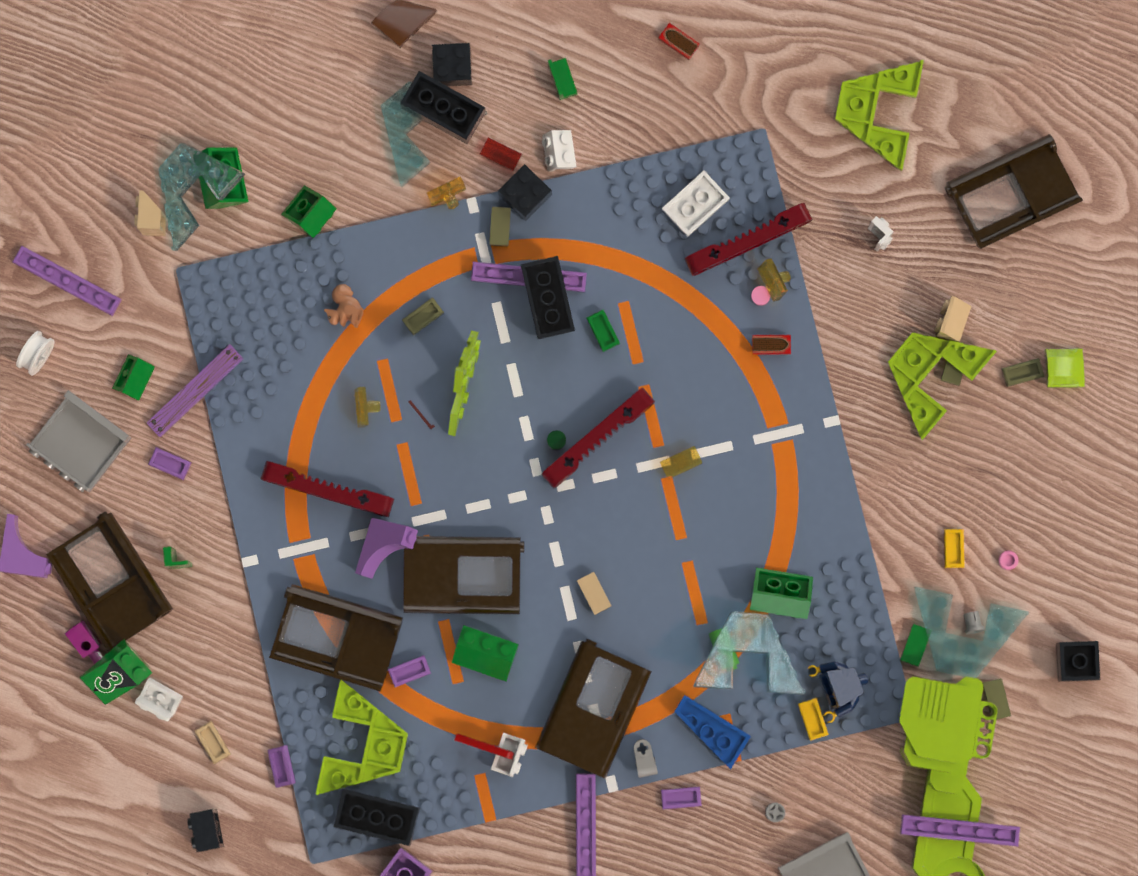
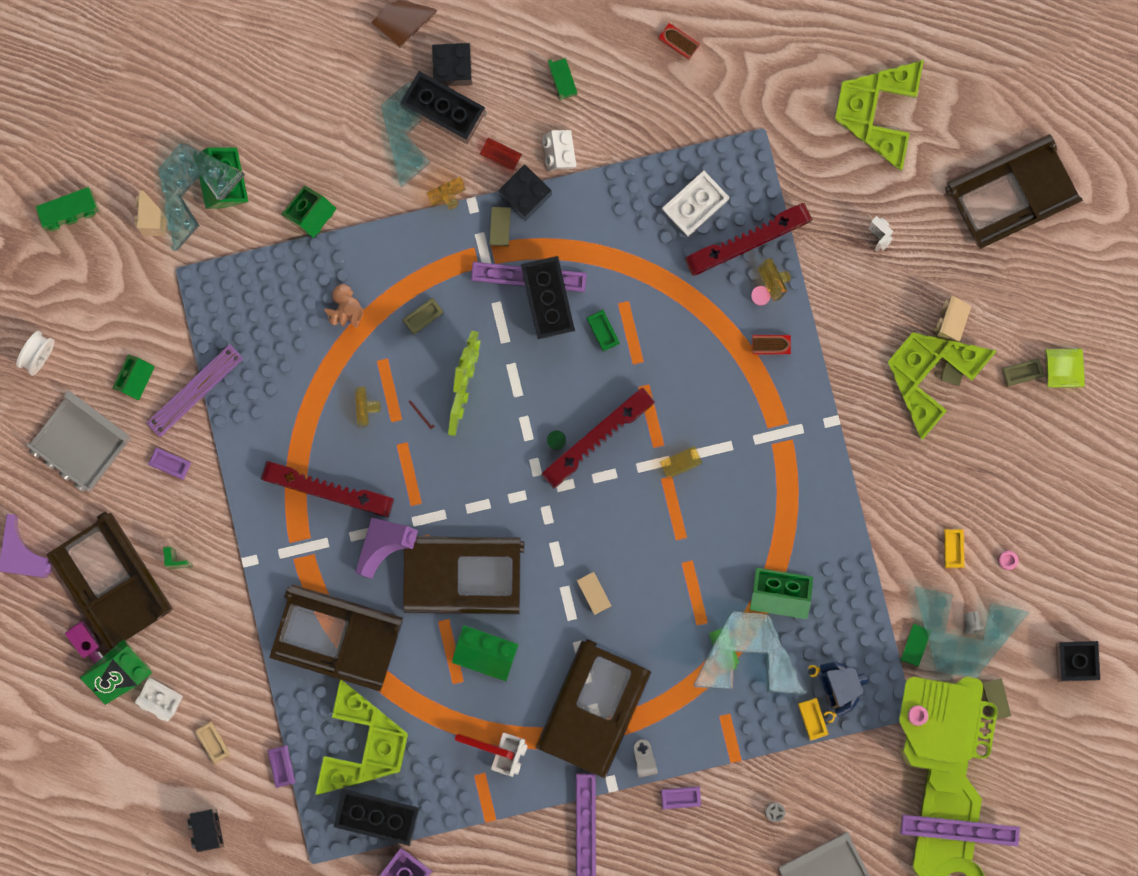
(67, 209): none -> green brick
(67, 281): medium lavender tile -> none
(409, 671): medium lavender tile -> none
(713, 730): blue wing -> none
(917, 715): none -> bright pink tile

